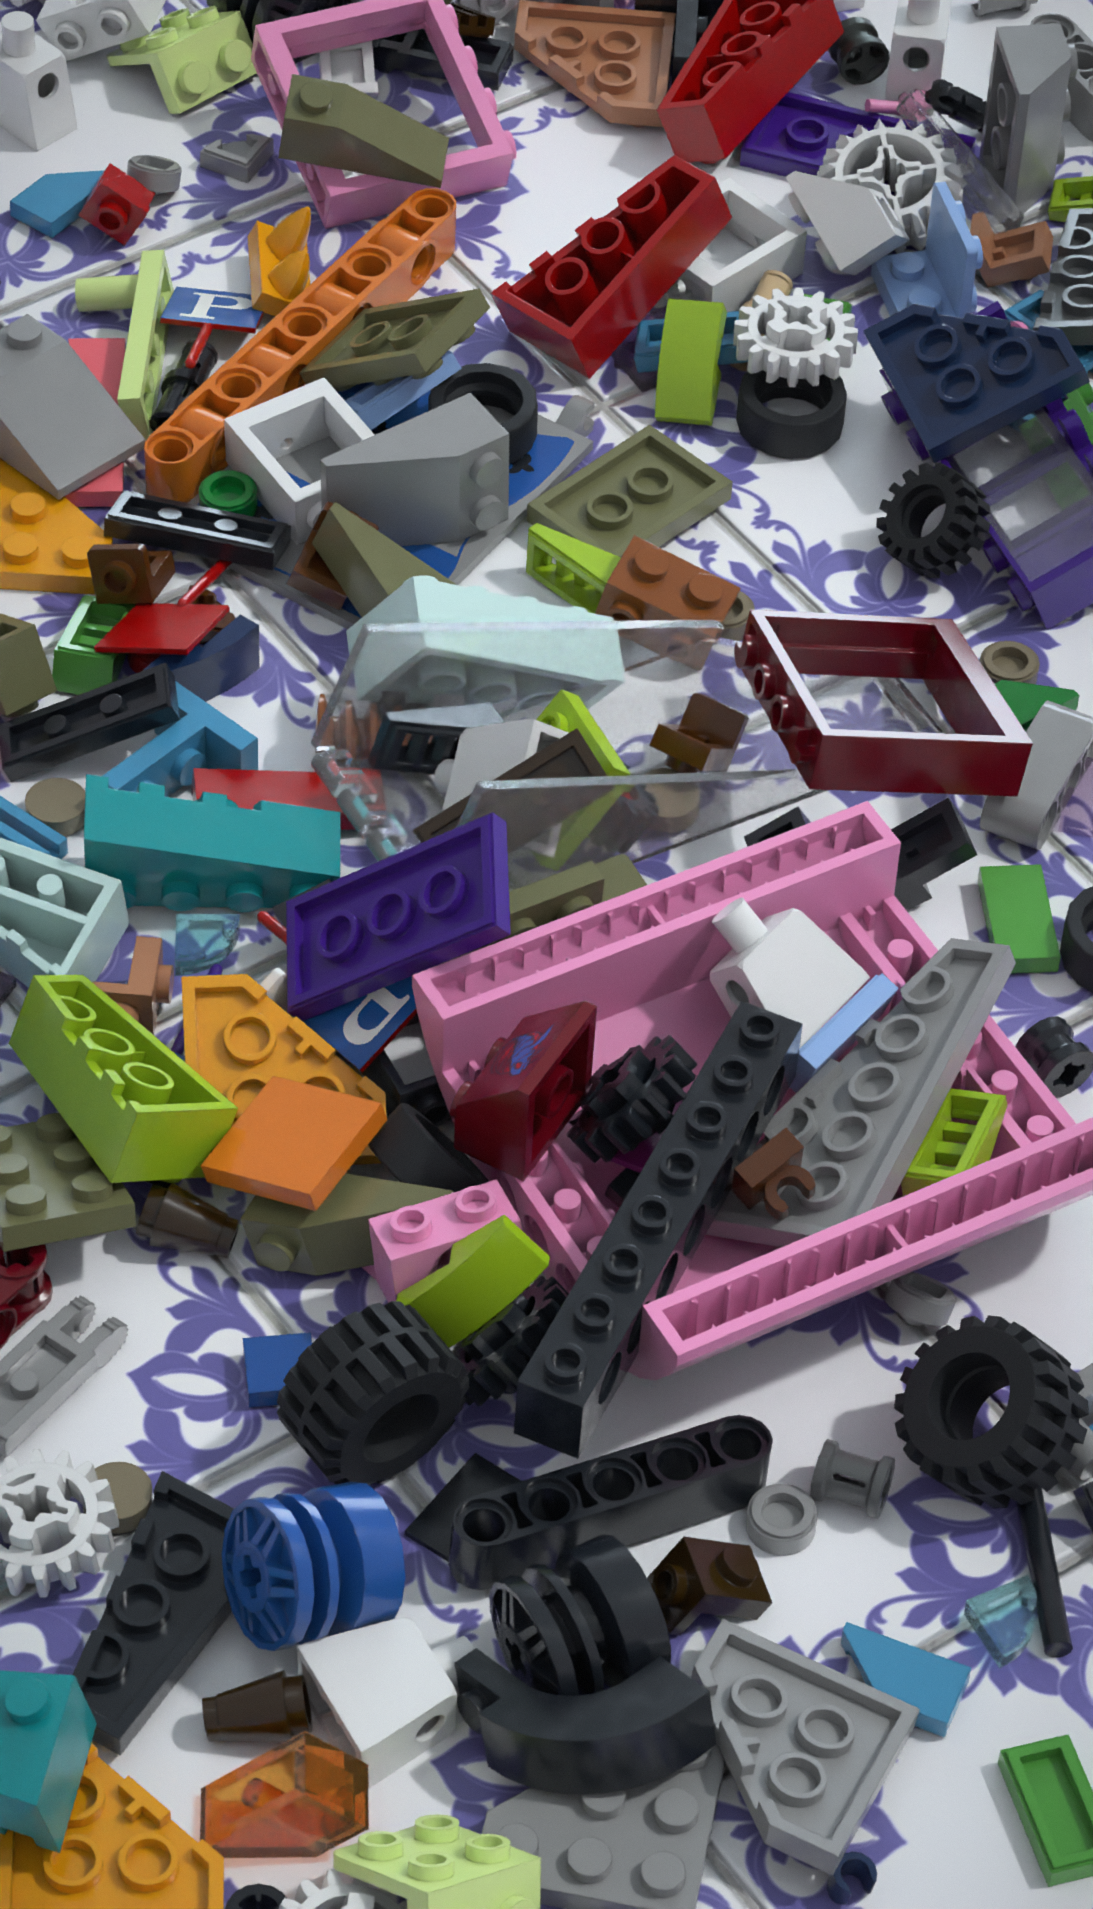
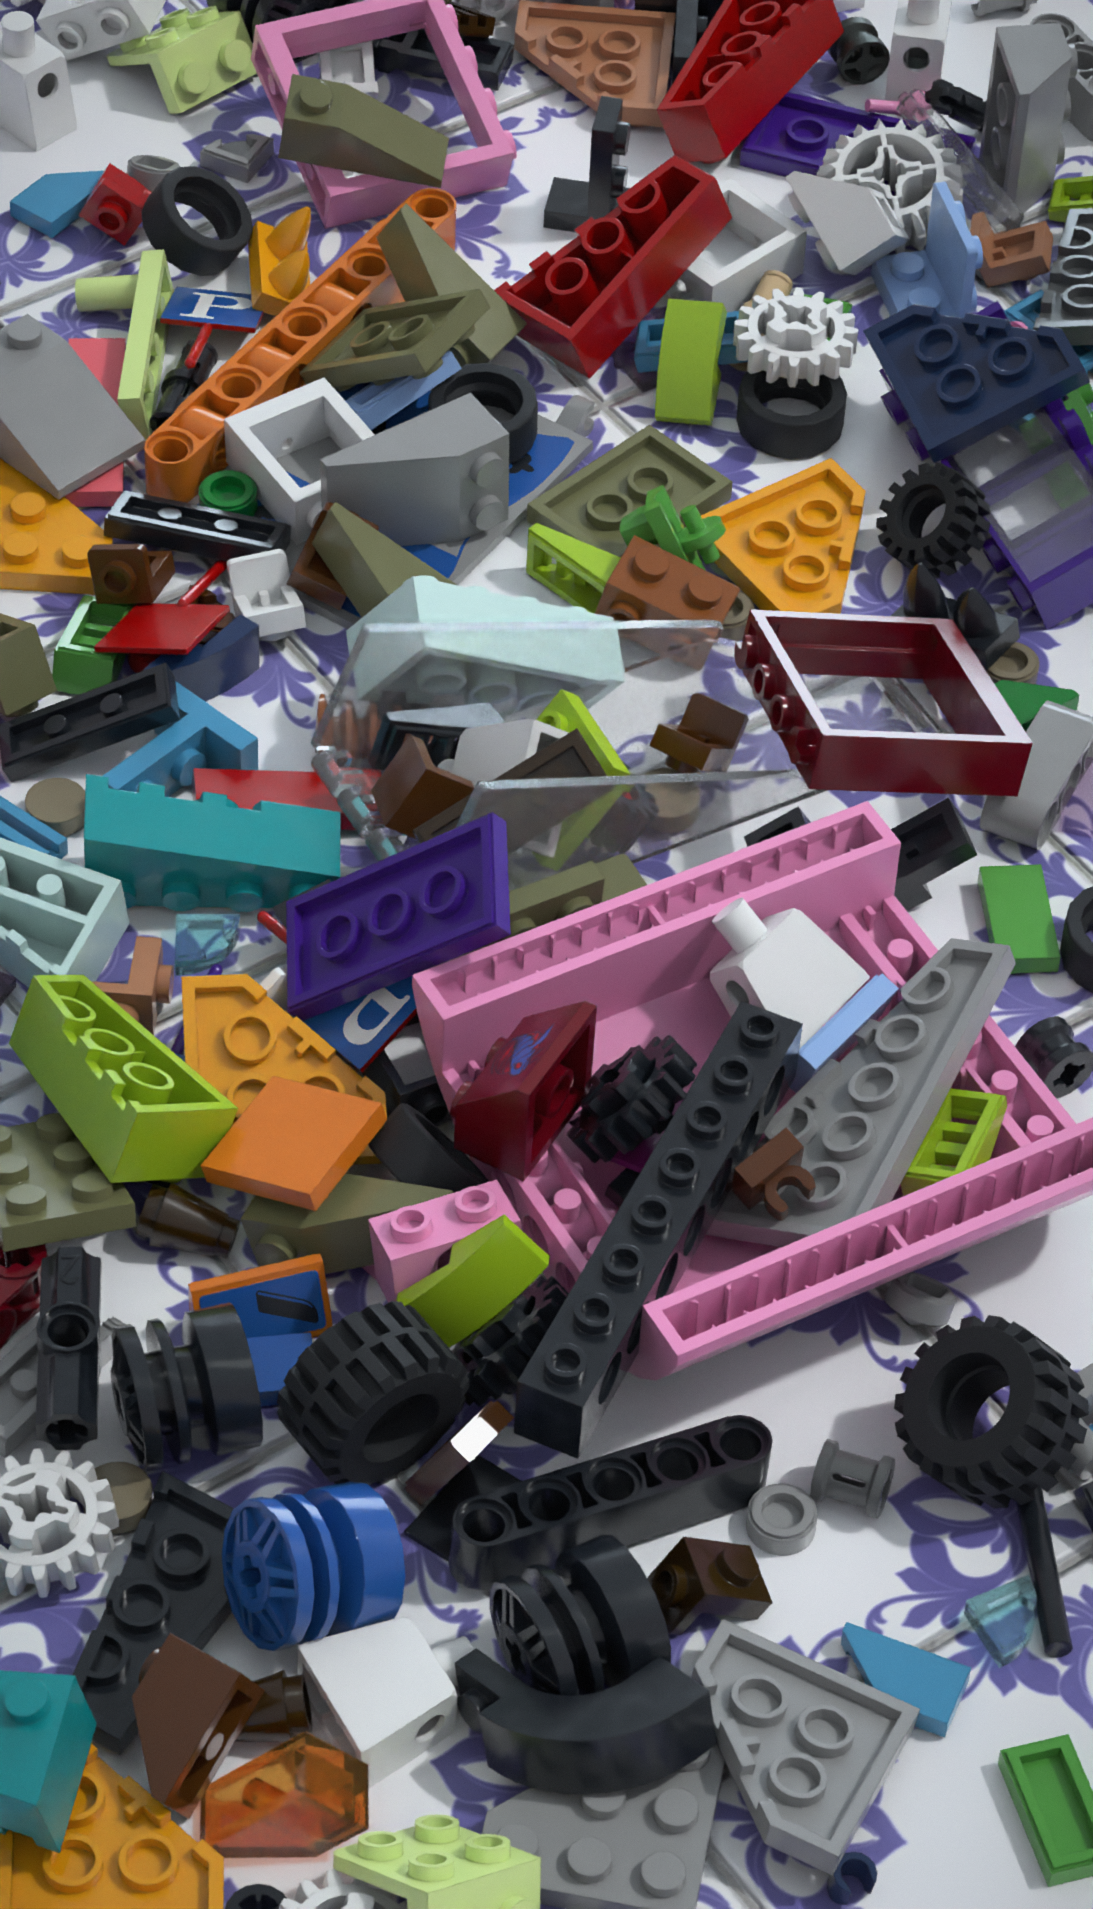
(69, 1349): none -> black piece
(186, 1386): none -> black wheel
(188, 1720): none -> reddish brown slope
(212, 198): none -> black tyre
(262, 593): none -> white bracket
(272, 1297): none -> slope
(415, 789): none -> reddish brown panel
(431, 268): none -> olive slope
(458, 1451): none -> reddish brown tile
(576, 201): none -> black bracket
(661, 524): none -> bright green hips
(794, 540): none -> light orange plate
(984, 629): none -> black tile

